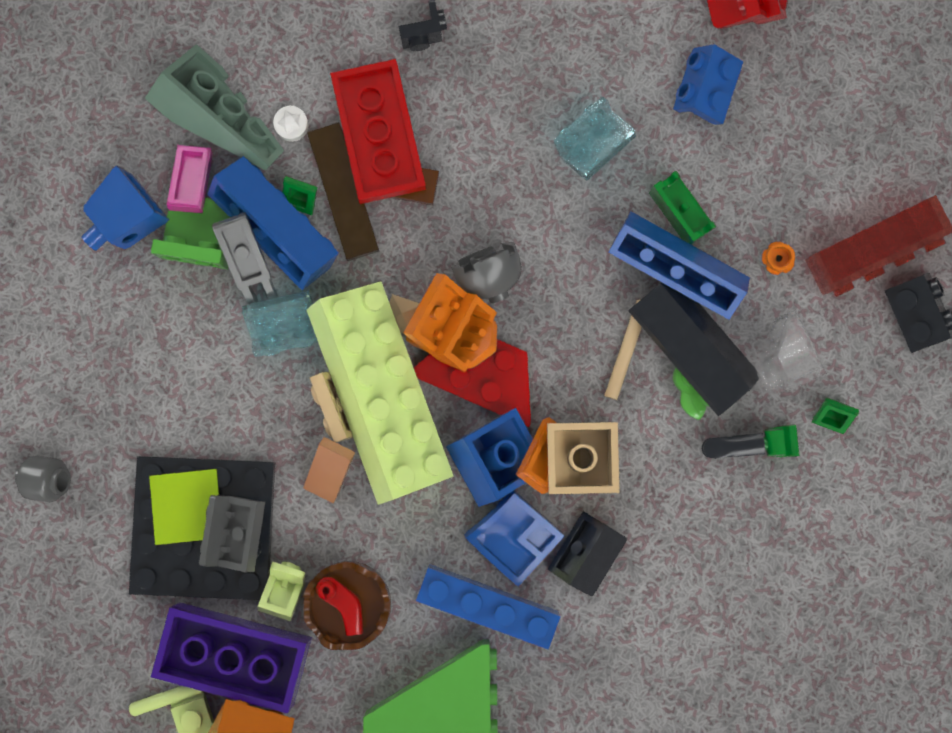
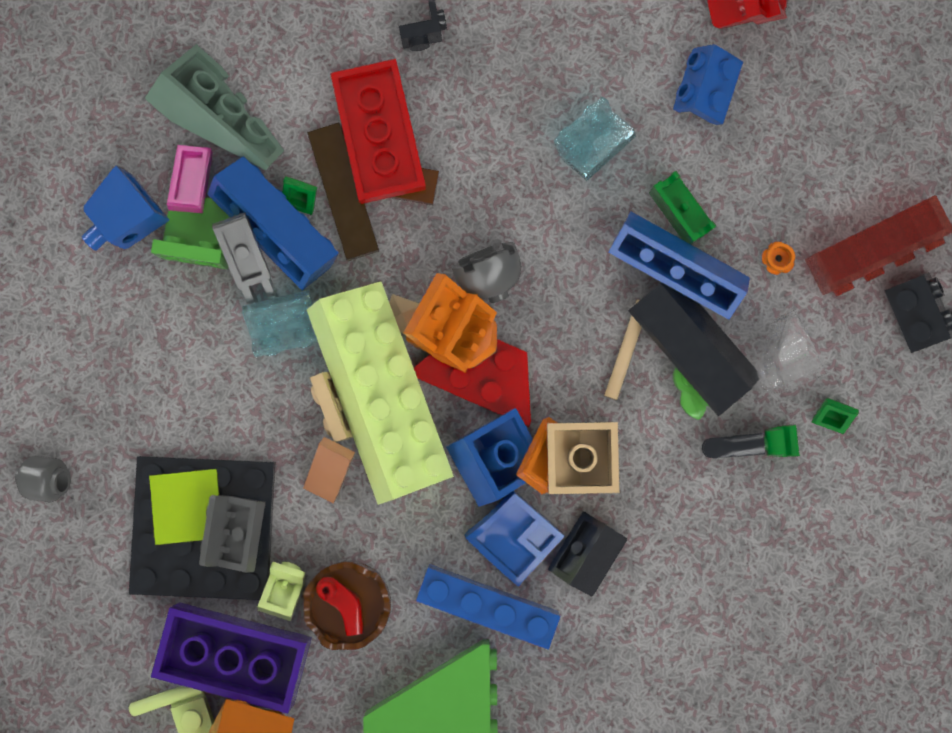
(291, 123): white tile -> none

